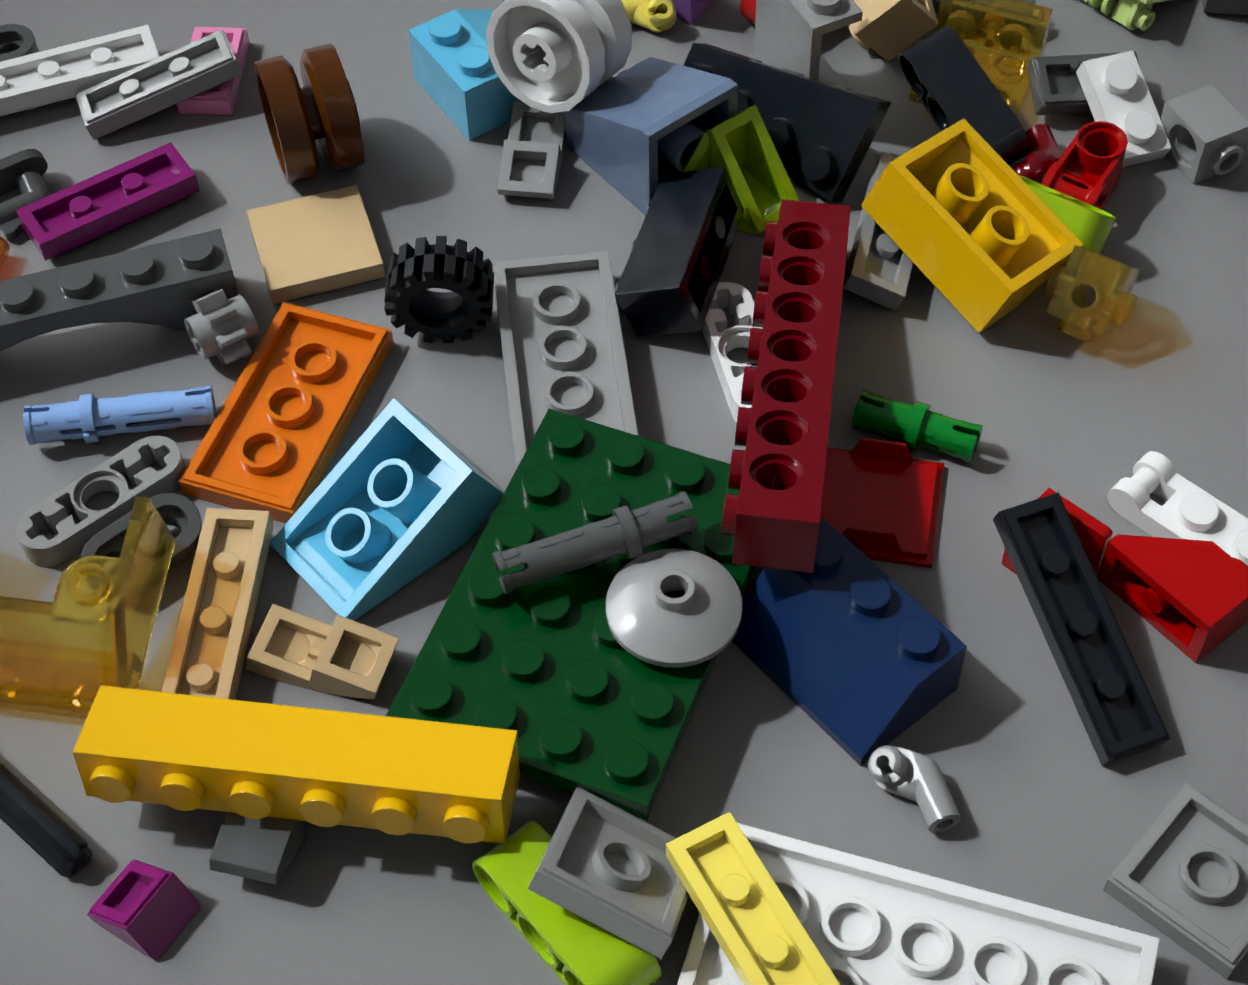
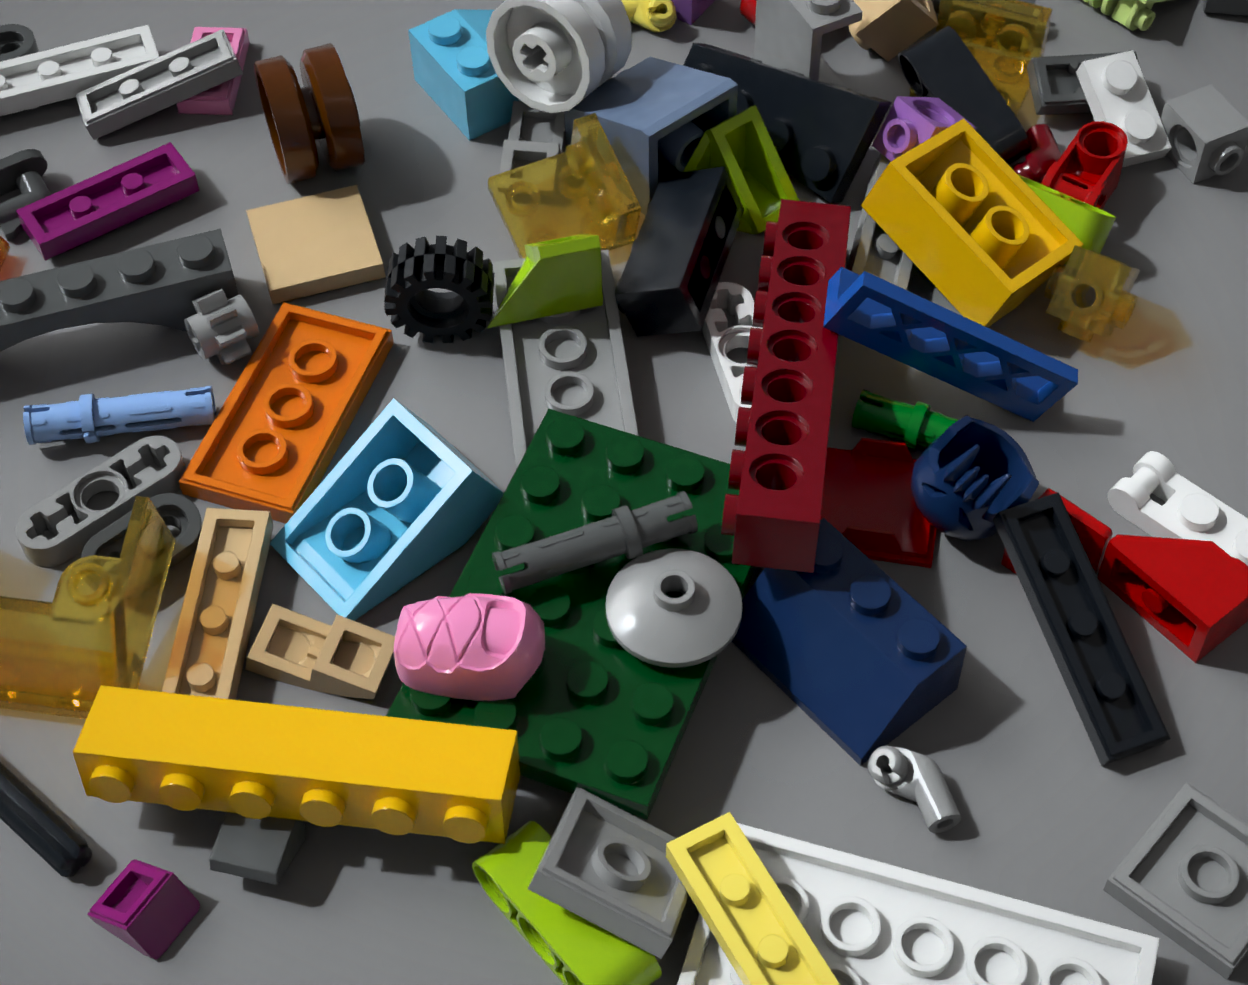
(469, 646): none -> bright pink piece
(554, 280): none -> lime slope
(569, 194): none -> clear yellow bracket
(912, 123): none -> medium lavender brick
(945, 344): none -> blue fence
(970, 478): none -> dark blue helmet

